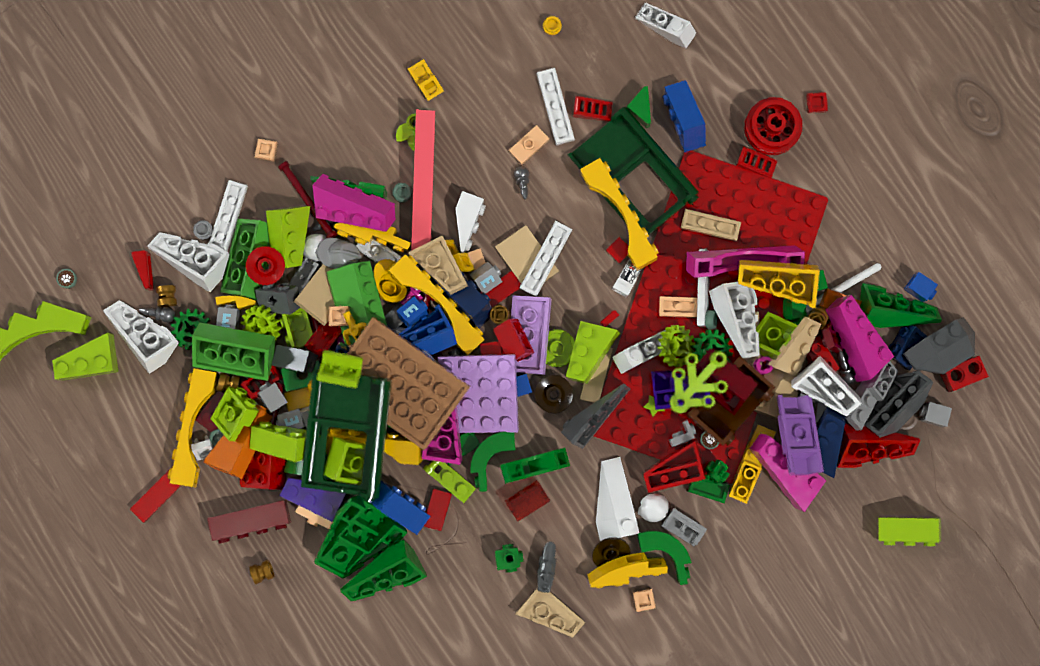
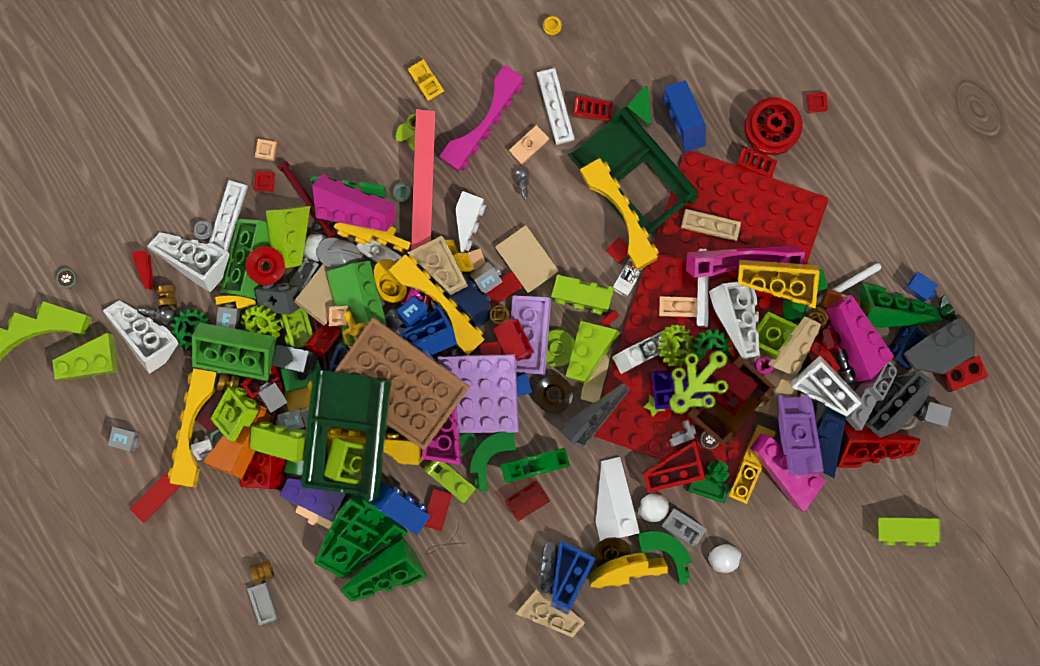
(124, 439): none -> light grey brick
(249, 520): dark red brick -> none
(262, 603): none -> light grey tile
(264, 181): none -> red tile
(340, 369): lime bracket -> none
(459, 150): none -> dark pink arch
(502, 563): green brick -> none
(546, 258): white tile -> none
(570, 574): none -> blue wedge
(582, 294): none -> lime wedge
(644, 600): light nougat tile -> none
(667, 25): white slope -> none
(711, 319): sand green tile -> none
(724, 558): none -> white hair
(946, 309): none -> dark green piece

